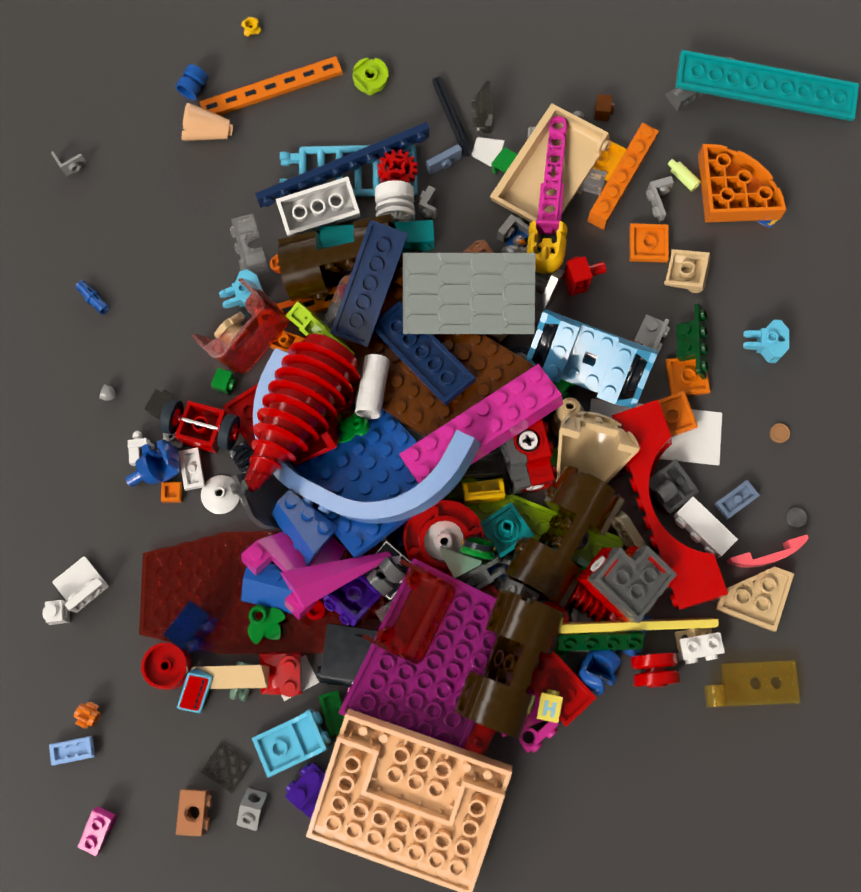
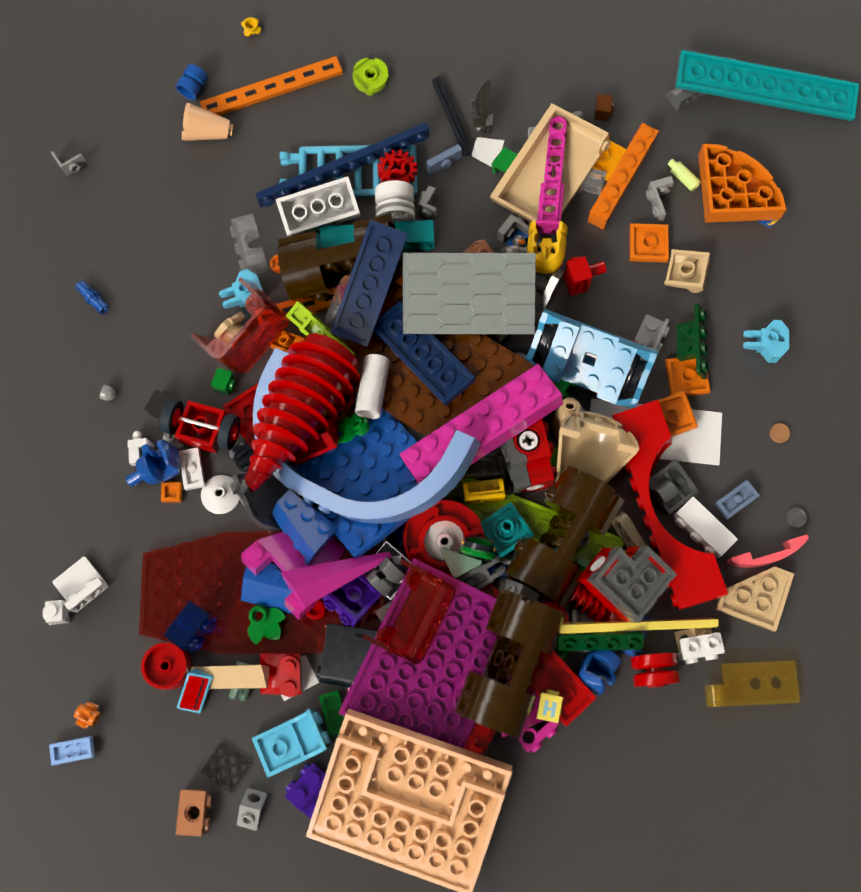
(96, 830): plate -> none

